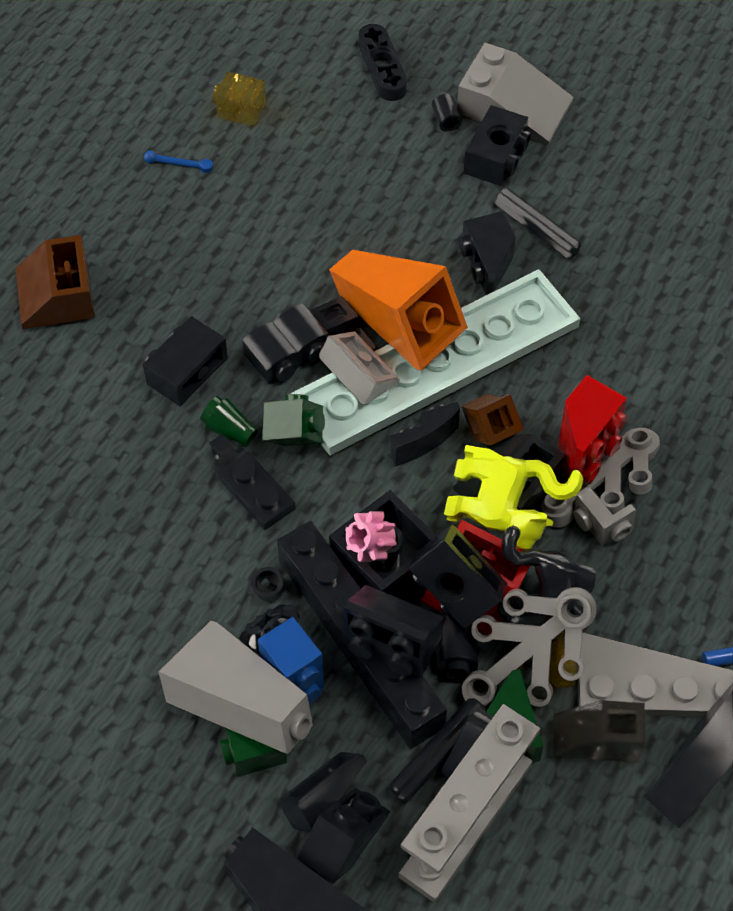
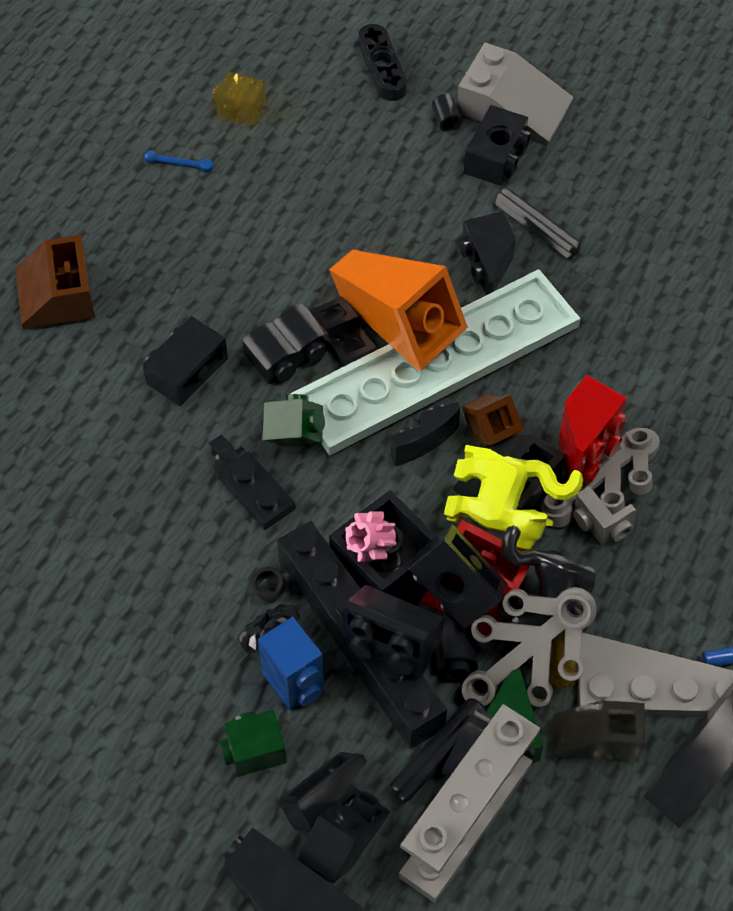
(226, 419): dark green cone -> none
(236, 689): light grey slope -> none
(357, 366): light grey slope -> none

